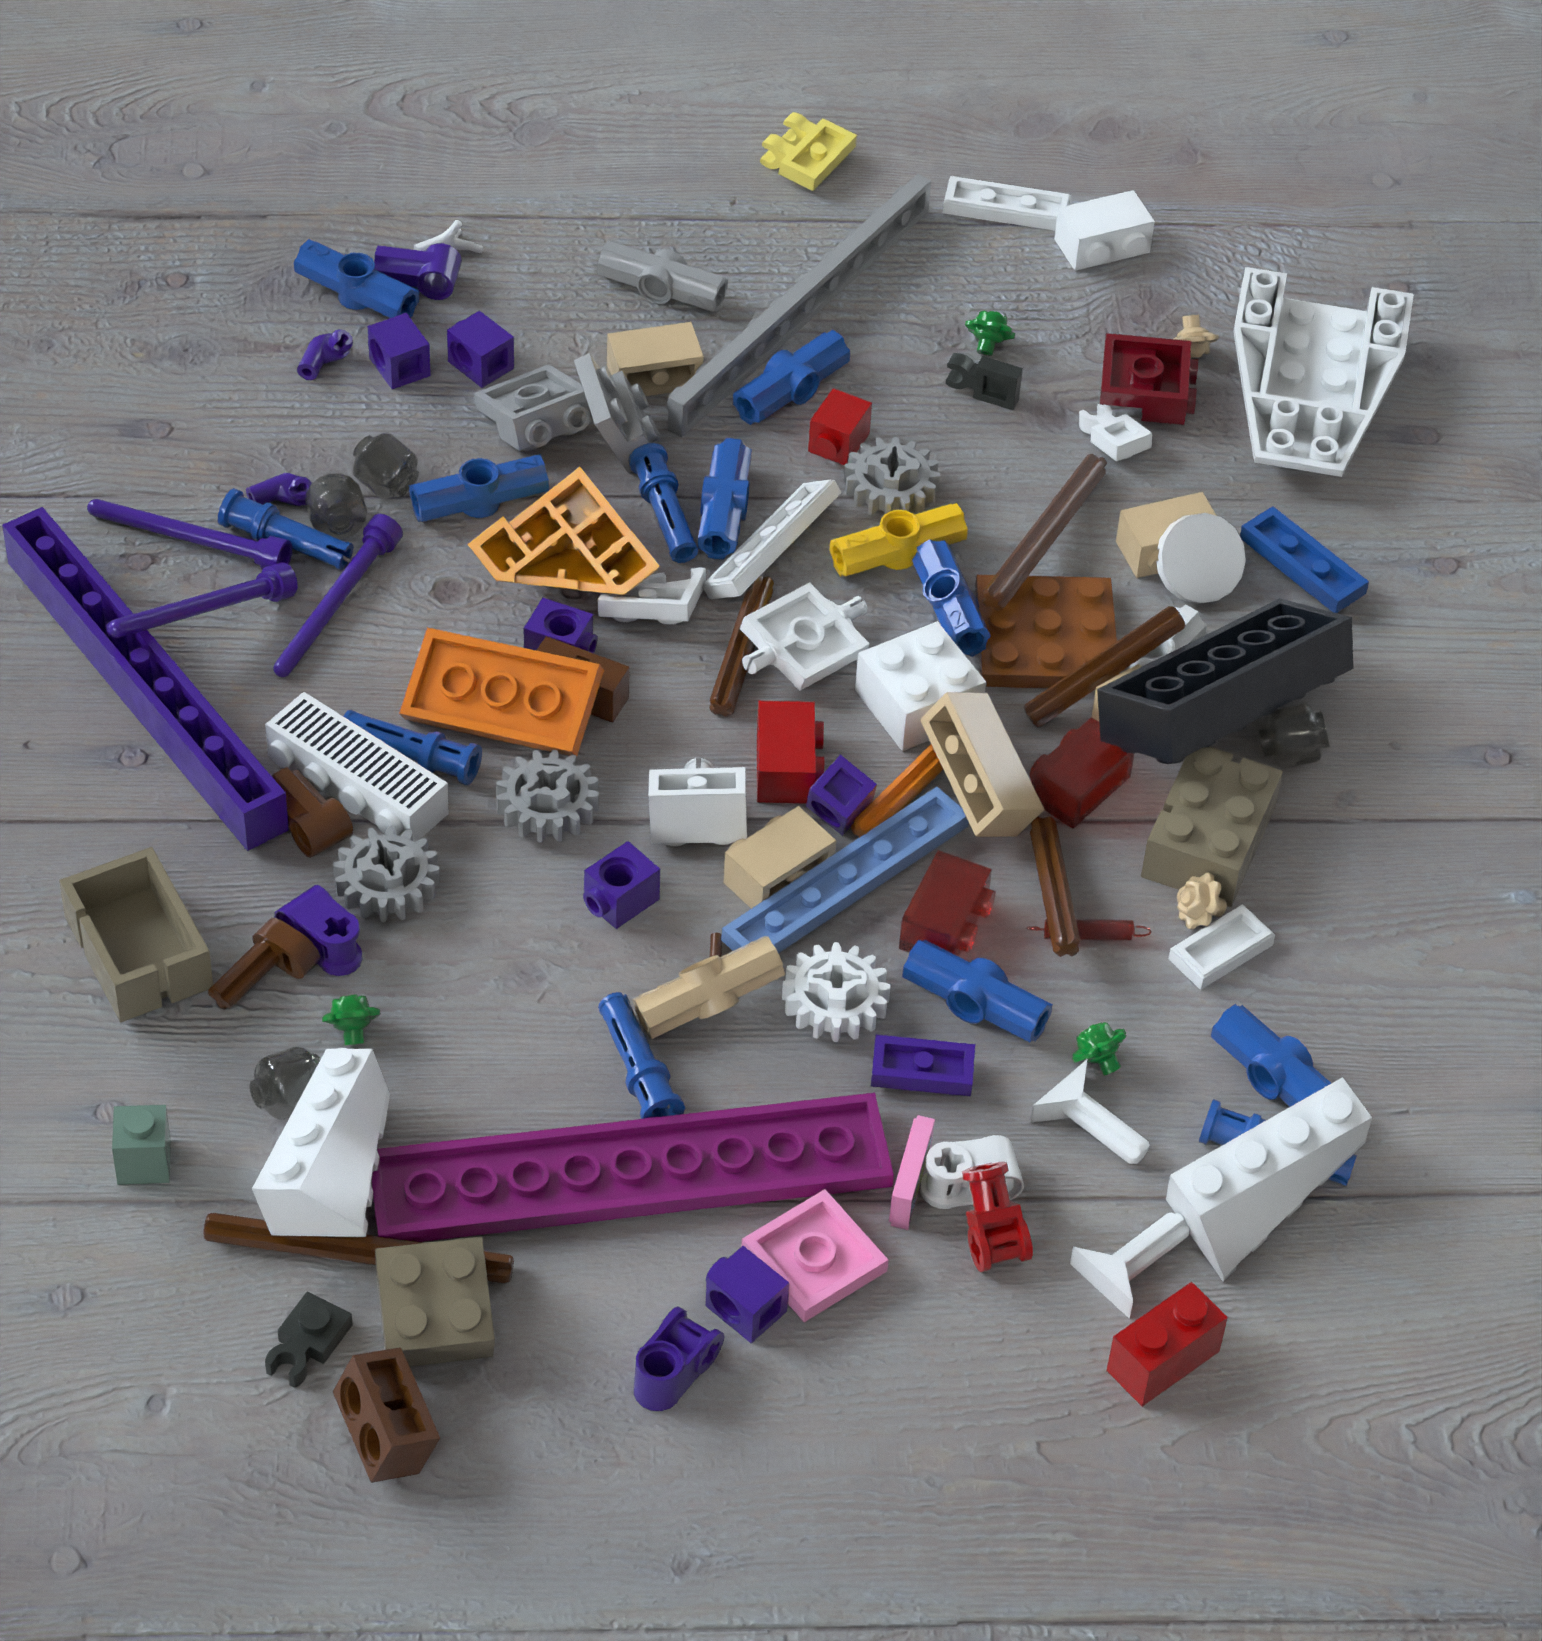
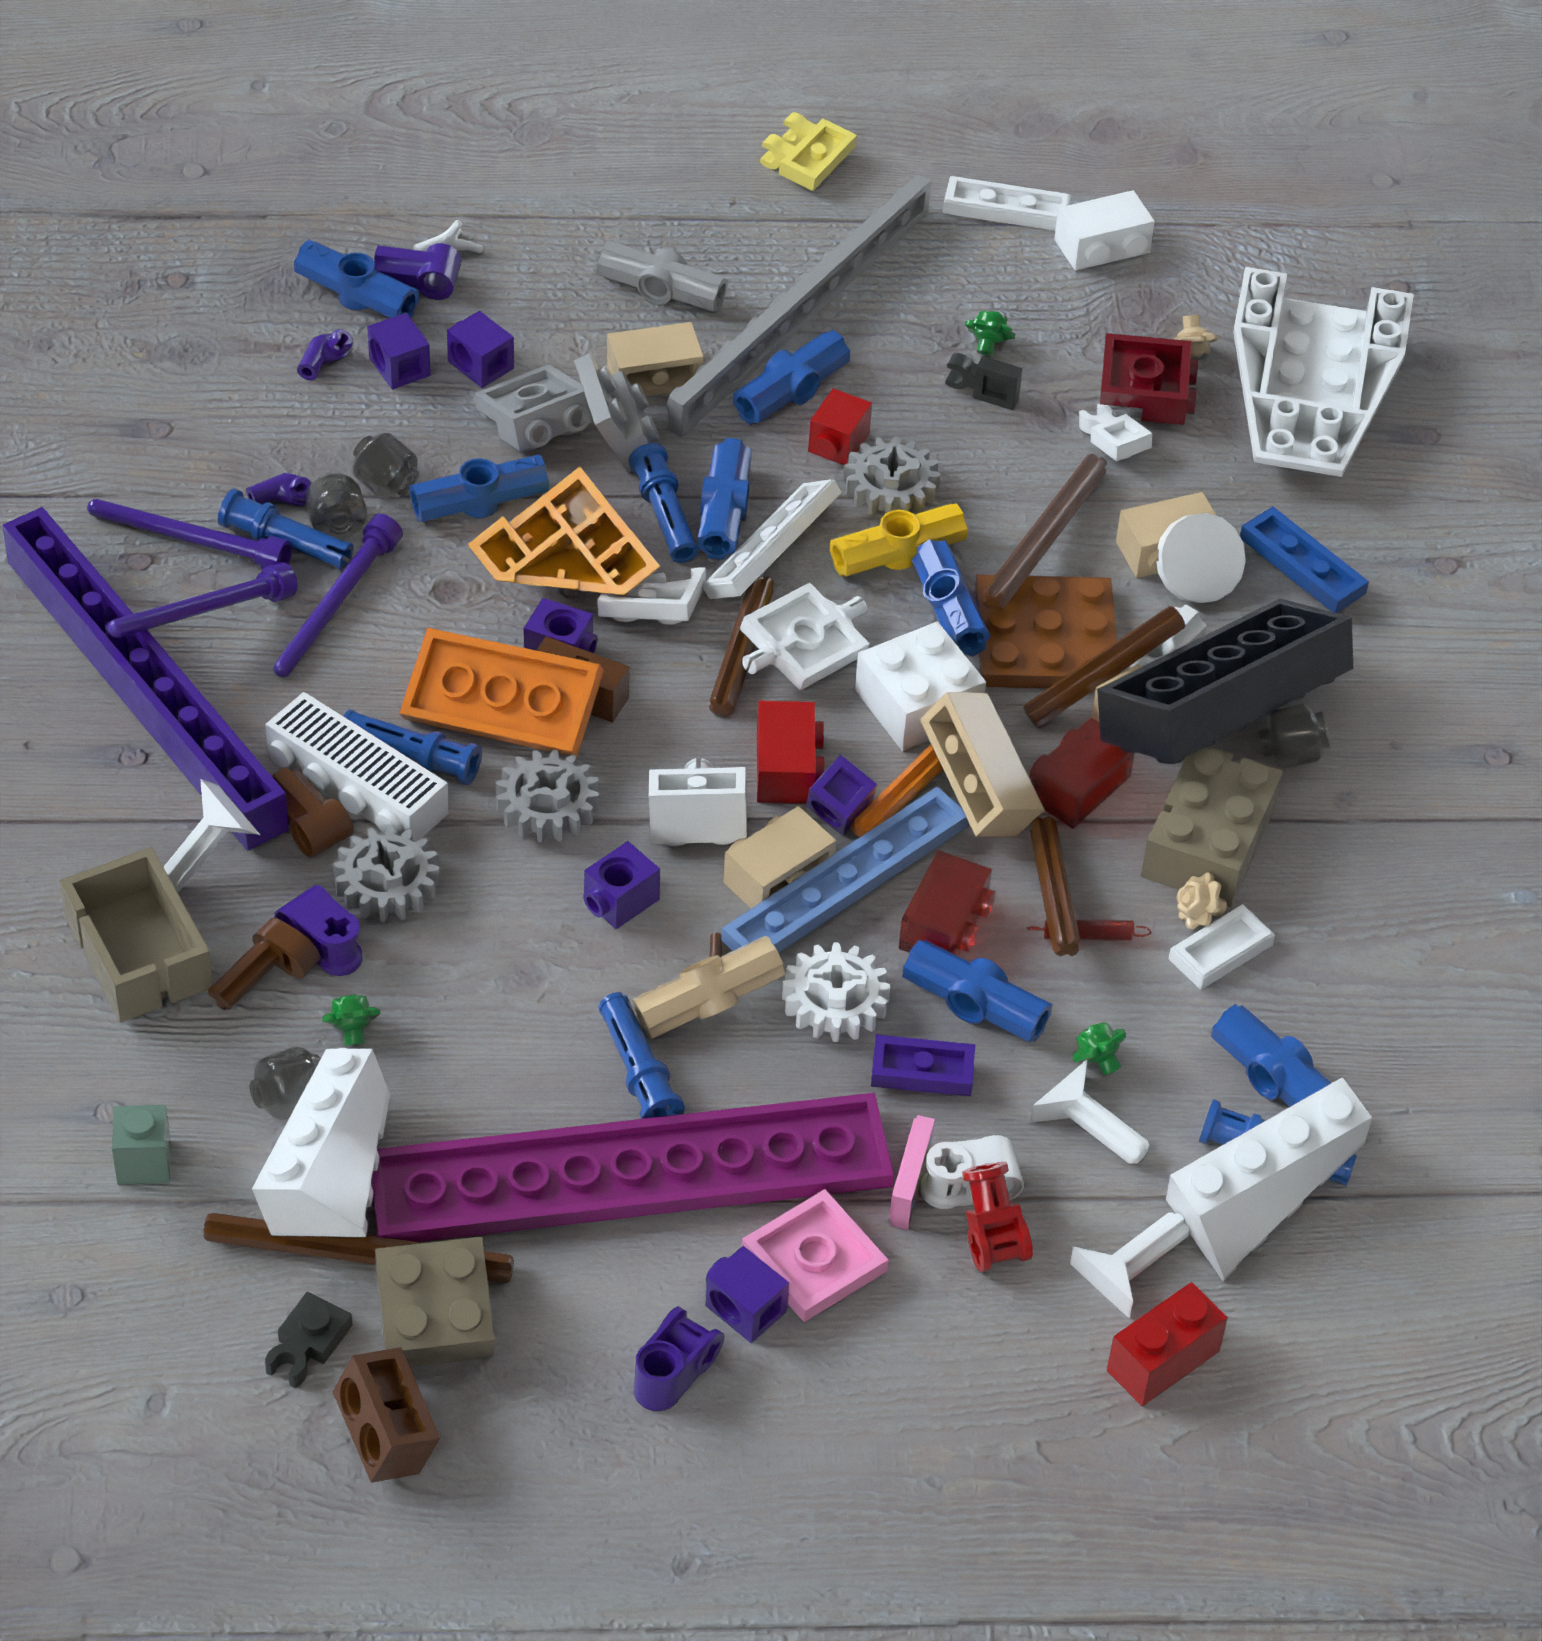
(219, 818): none -> white piece

